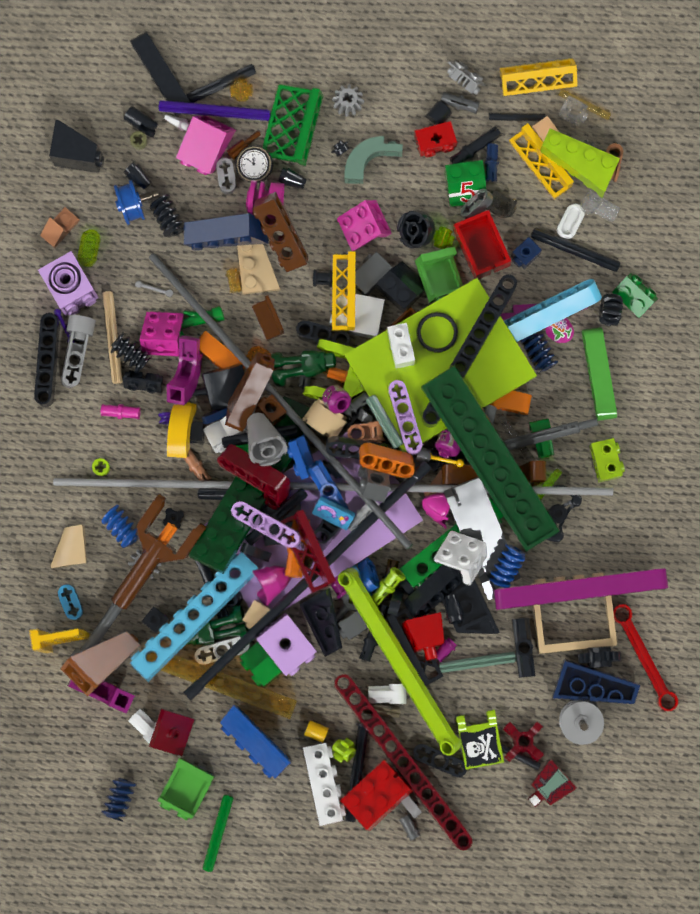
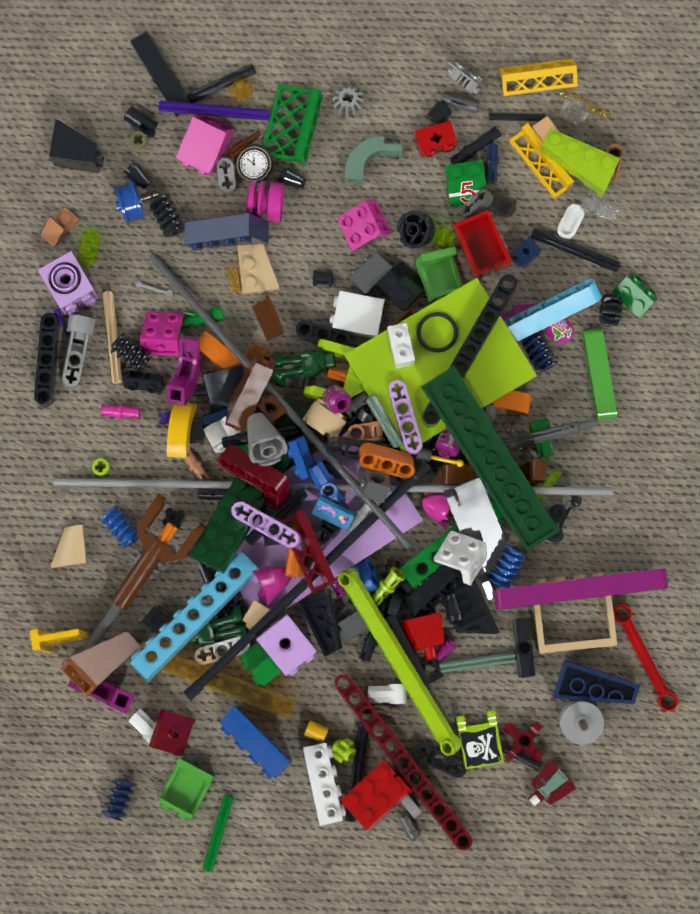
(66, 604): dark azure beam -> none
(180, 123): white bar -> none
(255, 552): black beam -> none
(272, 206): reddish brown brick -> none
(340, 148): black plate -> none
(351, 257): yellow fence -> none
(599, 657): black gear -> none
(606, 460): lime brick -> none

